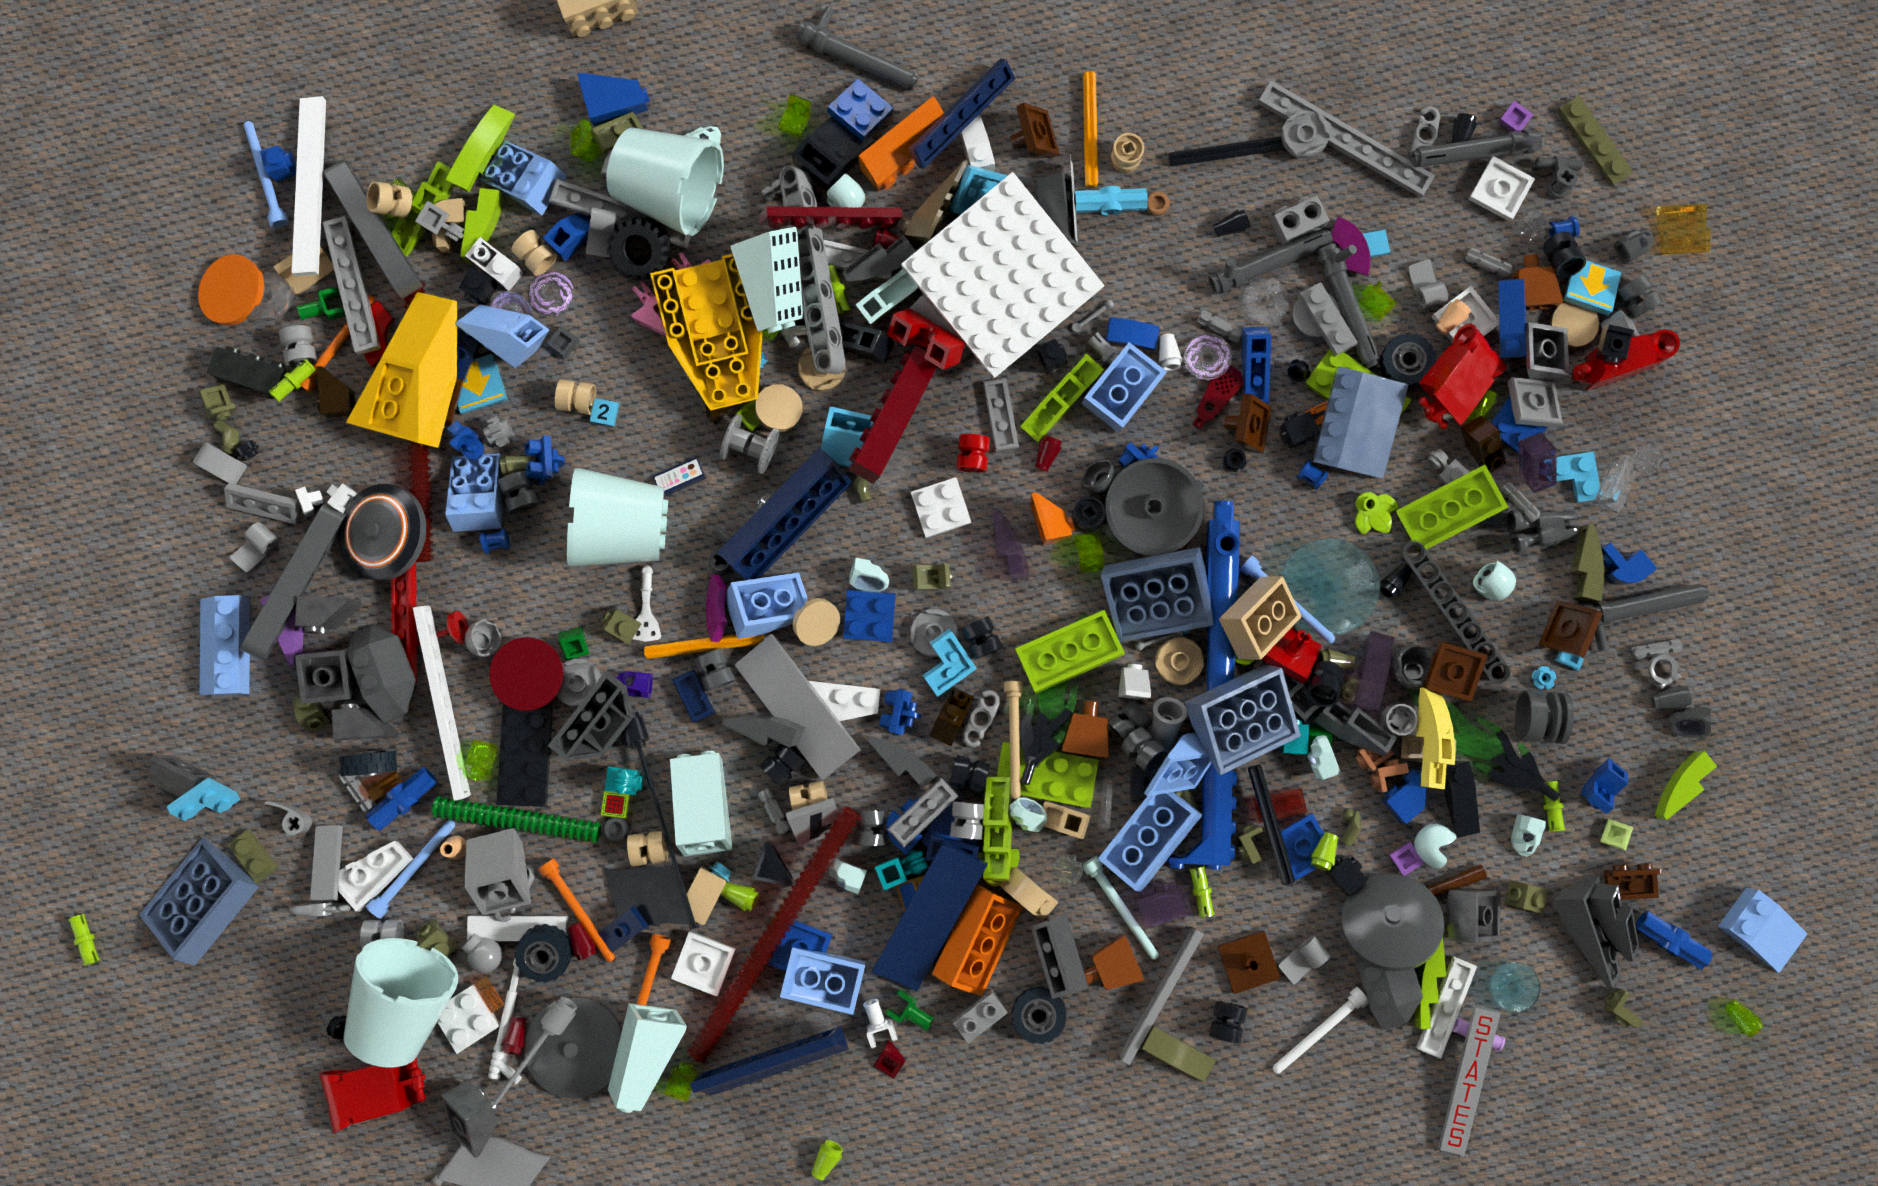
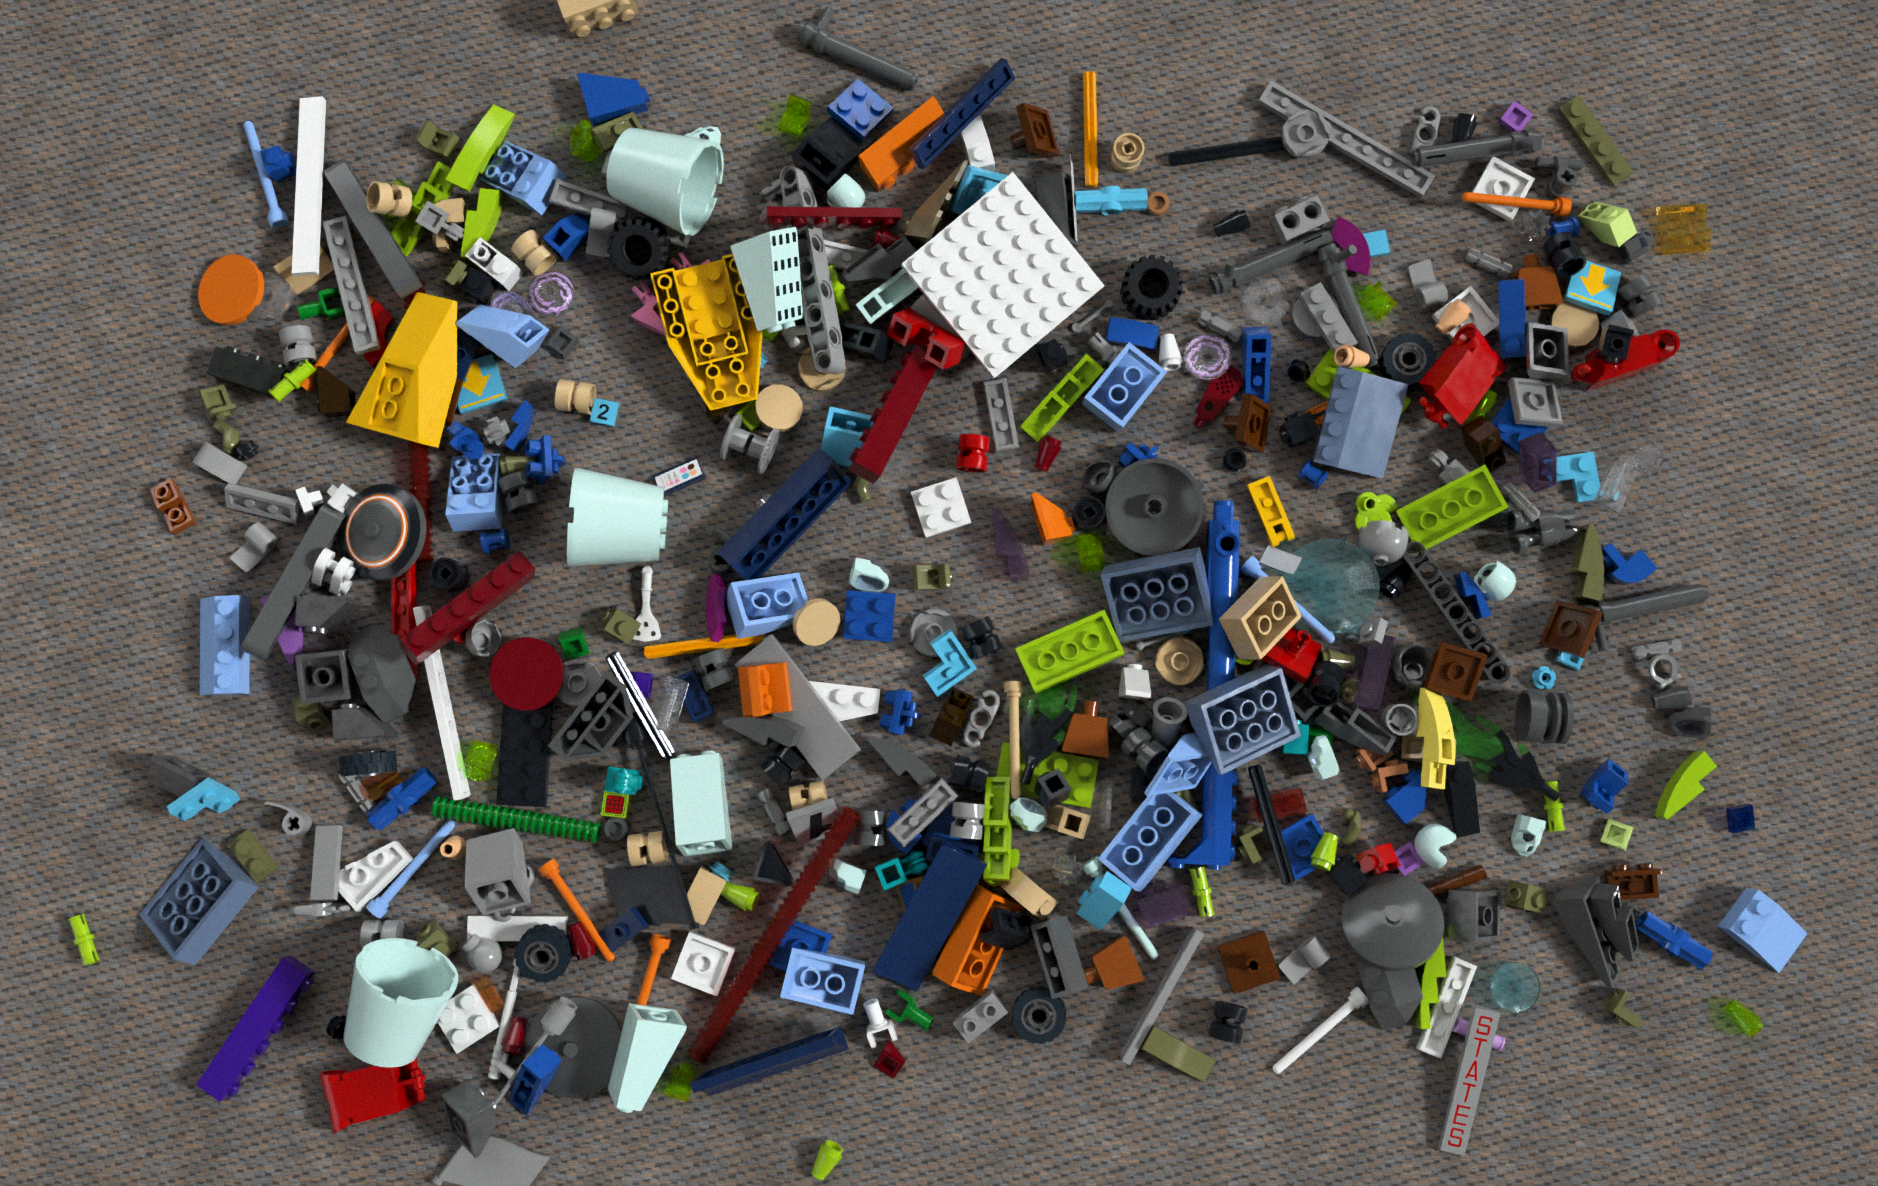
(173, 506): none -> dark orange slope
(255, 1029): none -> dark purple brick
(340, 579): none -> white brick
(437, 140): none -> olive bracket
(449, 574): none -> black wheel
(454, 273): none -> olive plate
(467, 608): none -> dark red brick
(523, 418): none -> blue slope
(534, 1078): none -> blue slope
(640, 705): none -> axle
(669, 701): none -> clear panel
(764, 689): none -> orange bracket
(1008, 930): none -> black panel
(1052, 788): none -> black brick
(1103, 899): none -> medium azure brick
(1151, 268): none -> black tyre
(1270, 511): none -> yellow plate
(1280, 560): none -> white sticker
(1350, 357): none -> light nougat cone
(1369, 634): none -> light grey plate
(1378, 859): none -> red brick
(1383, 541): none -> light grey cylinder
(1467, 587): none -> blue slope
(1559, 207): none -> orange piece
(1608, 223): none -> yellowish green slope
(1740, 818): none -> clear blue tile

